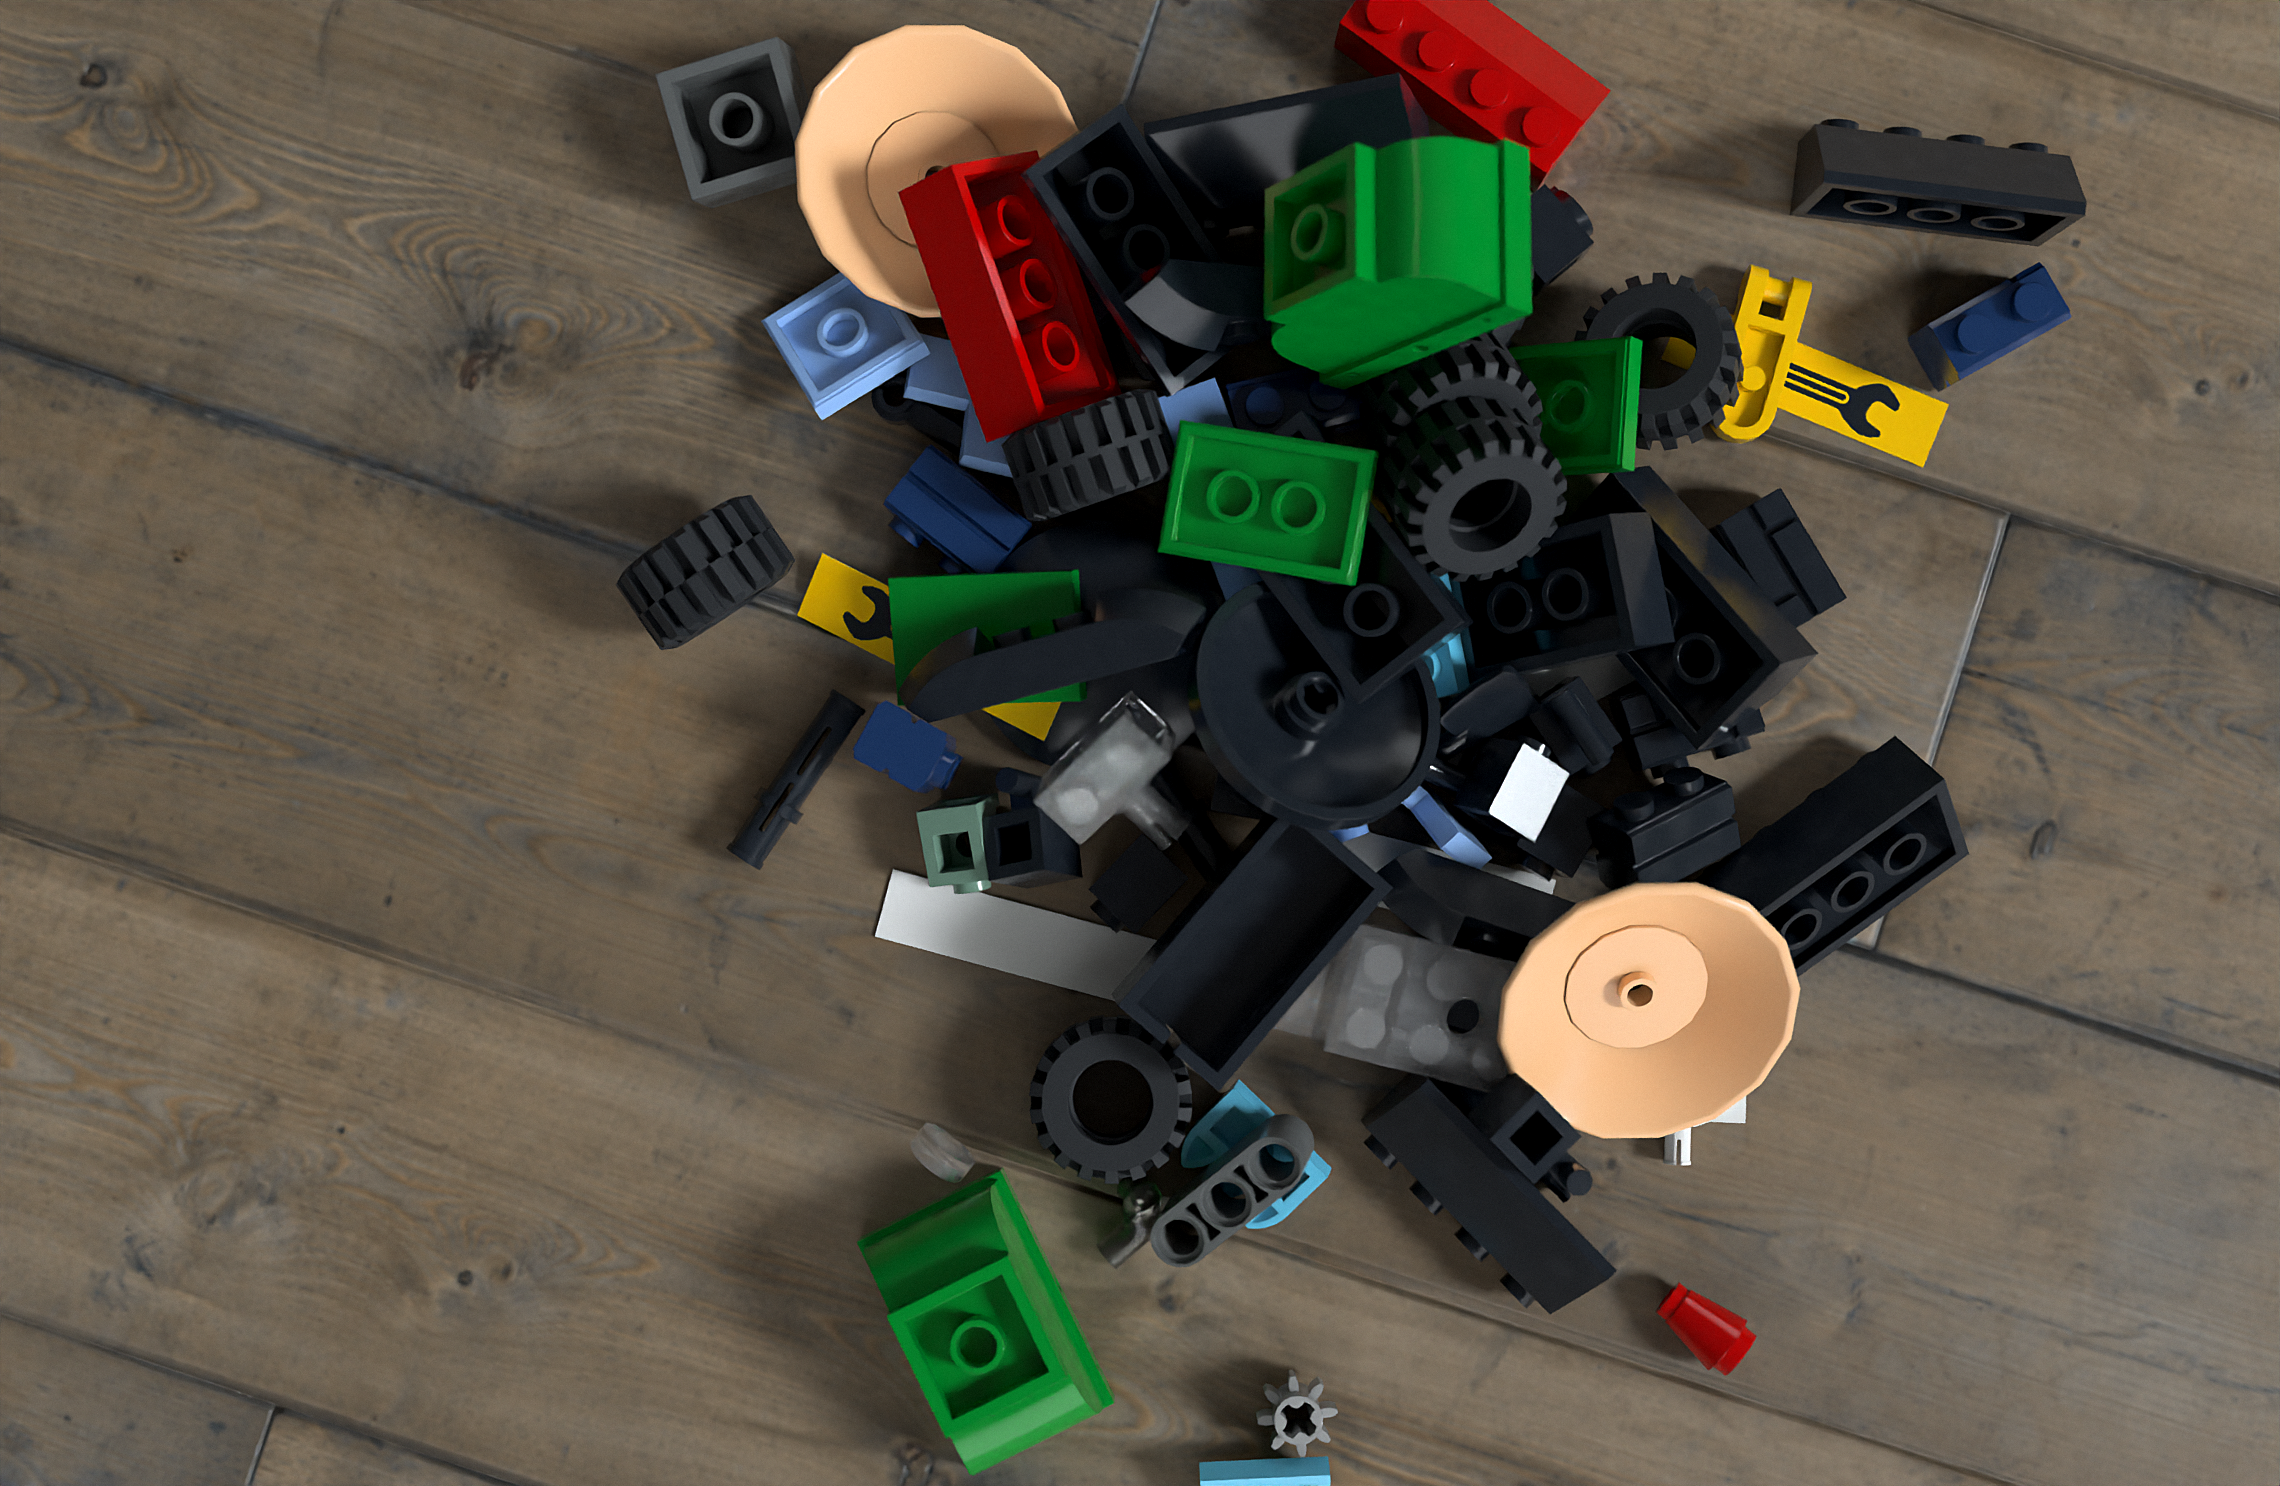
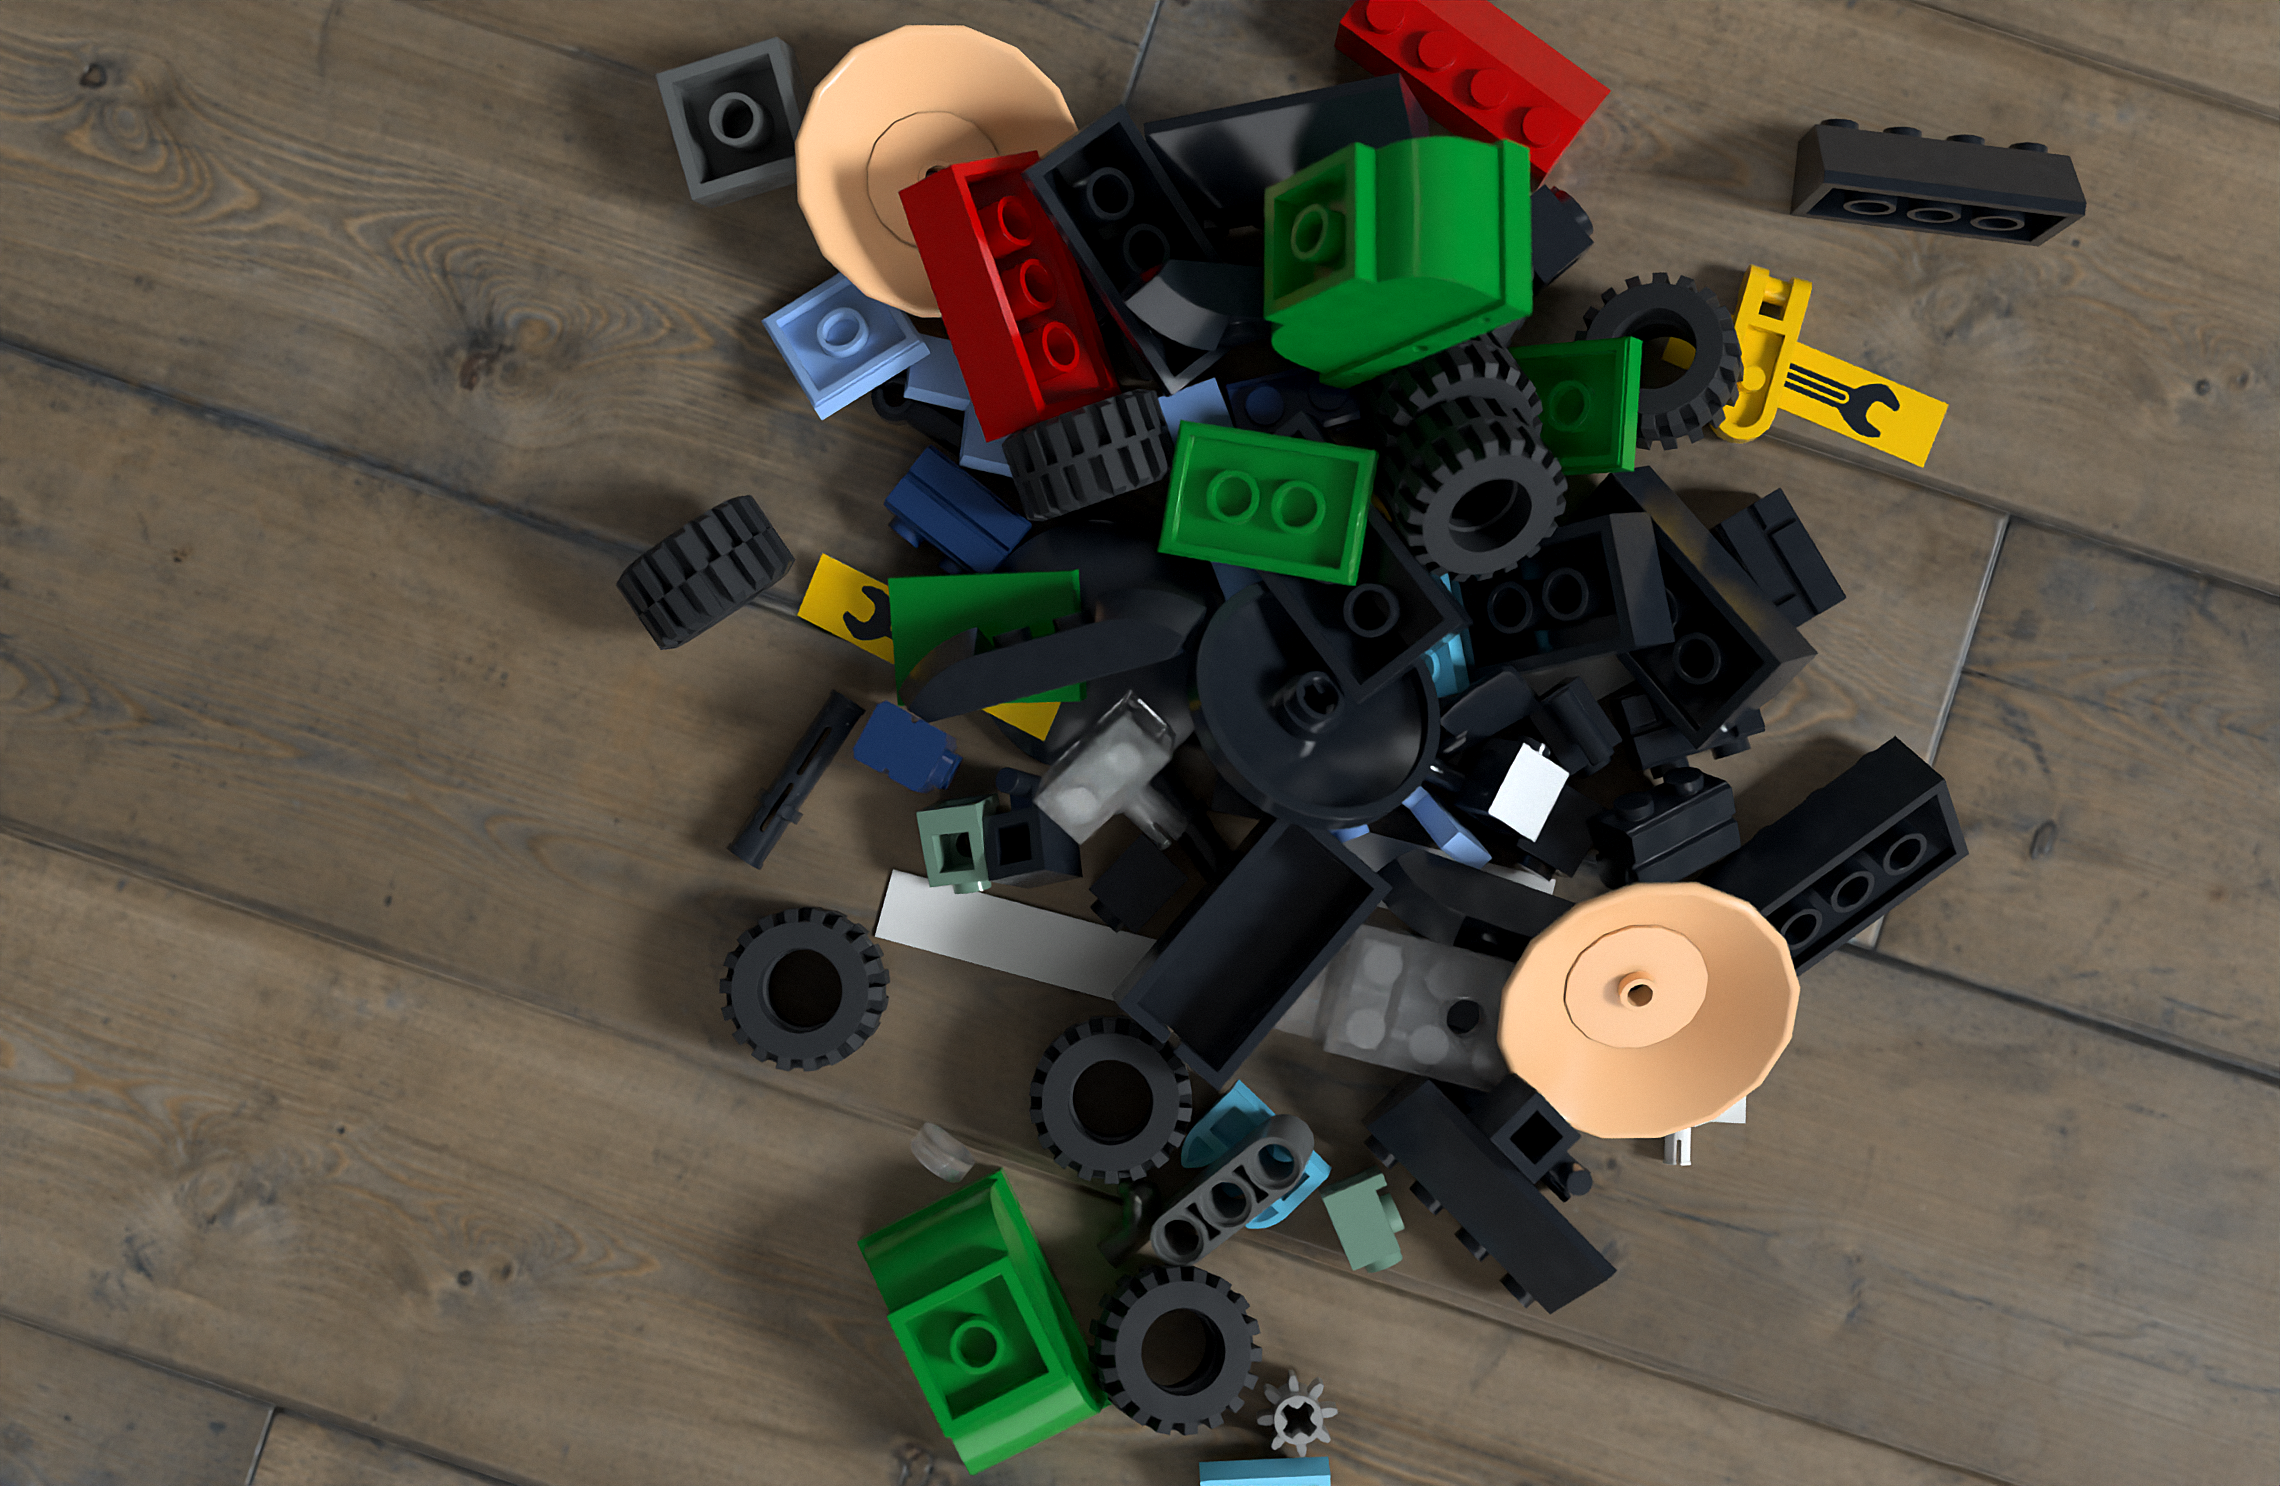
(751, 998): none -> black tyre
(1225, 1360): none -> black tyre
(1364, 1220): none -> sand green brick
(1706, 1328): red cone -> none
(1989, 326): dark blue brick -> none

